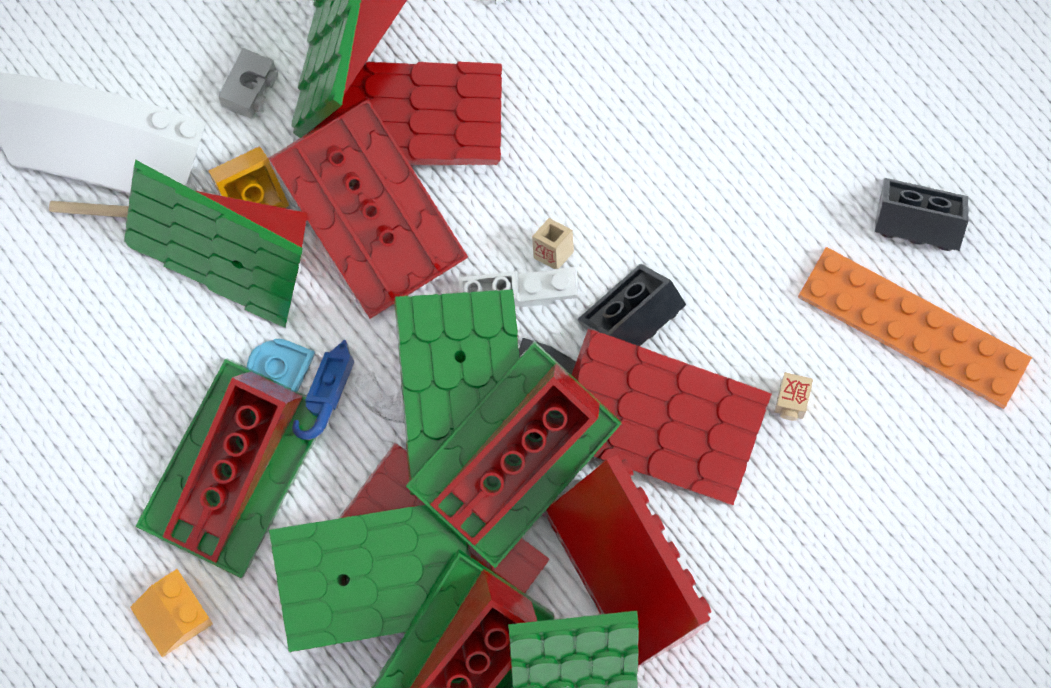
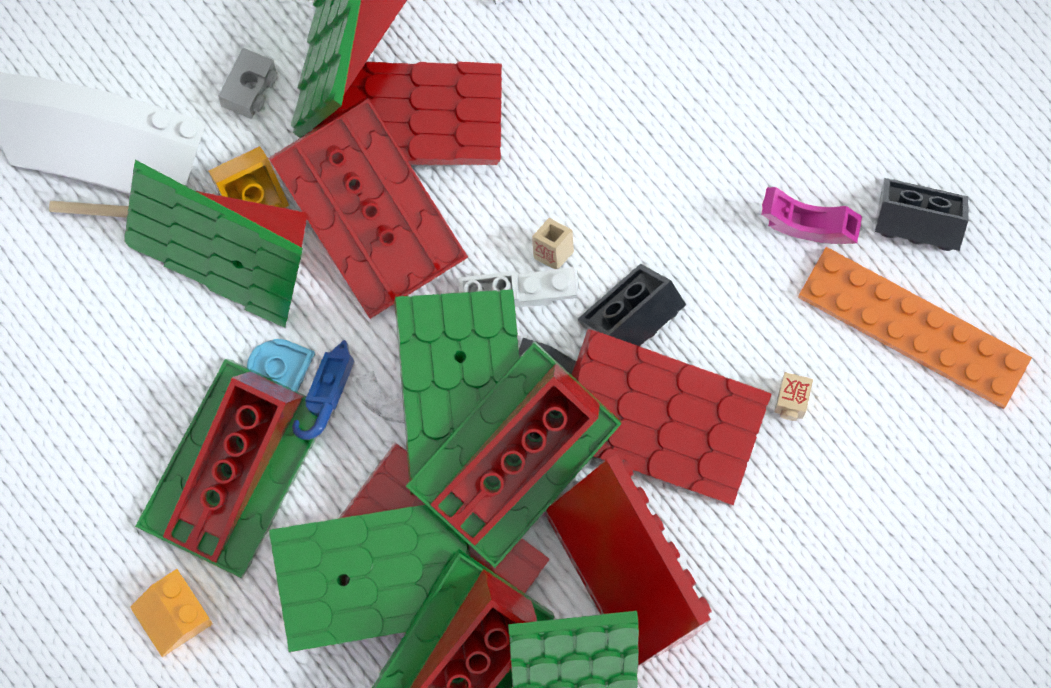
(808, 221): none -> dark pink arch

